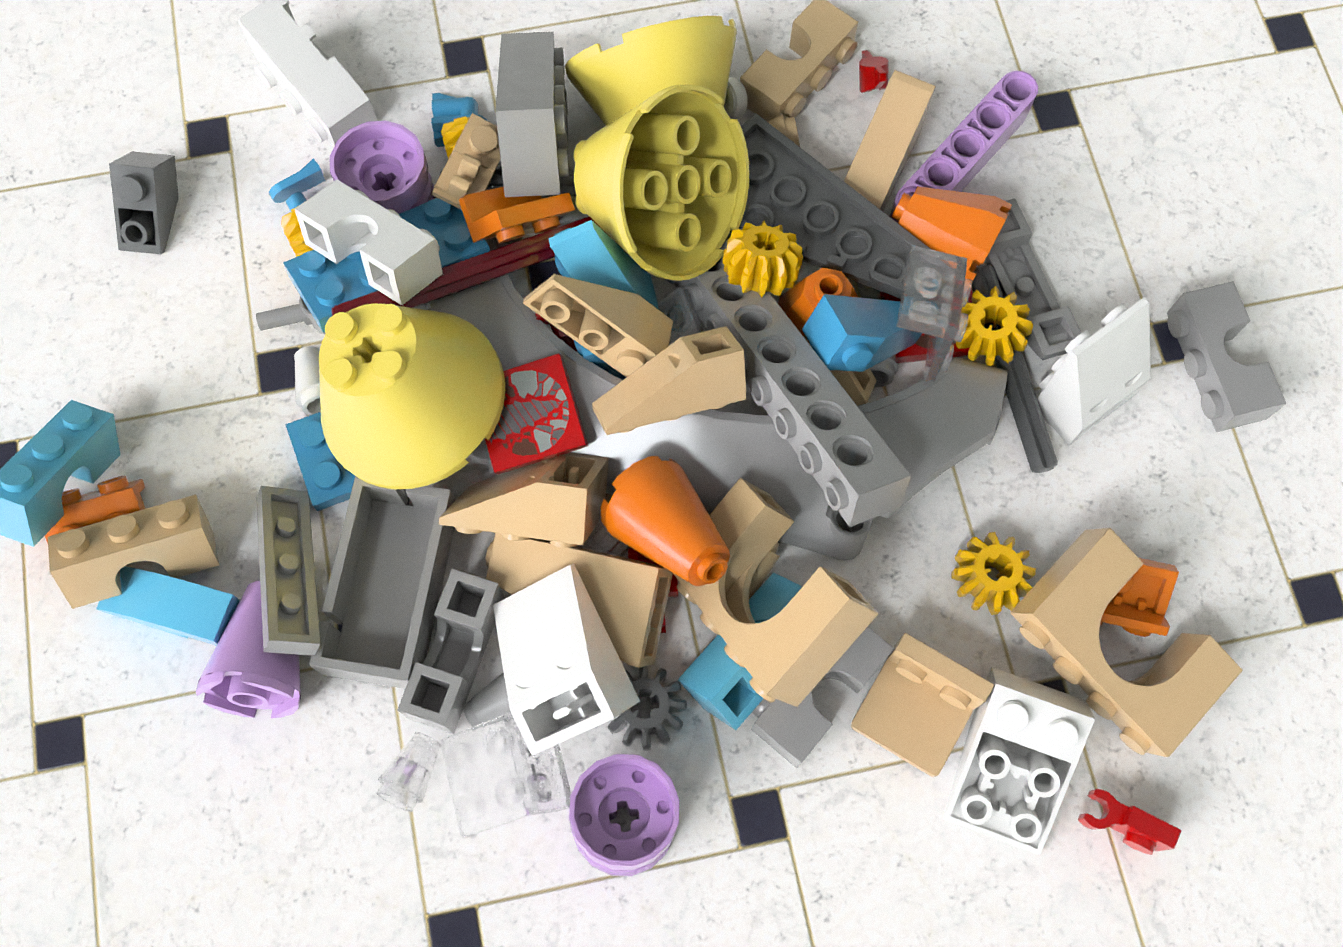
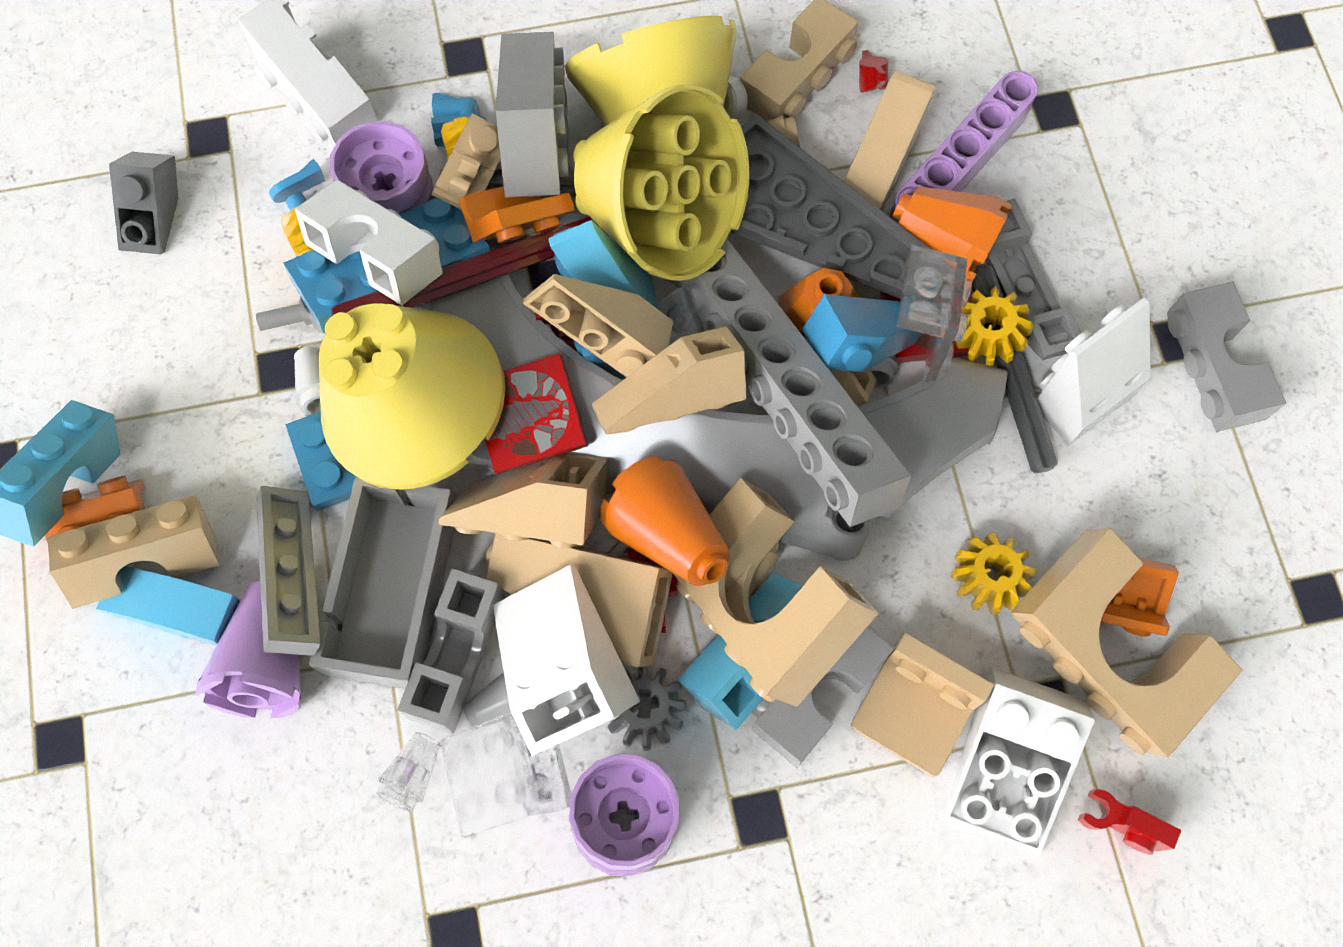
(762, 259): yellow gear -> none

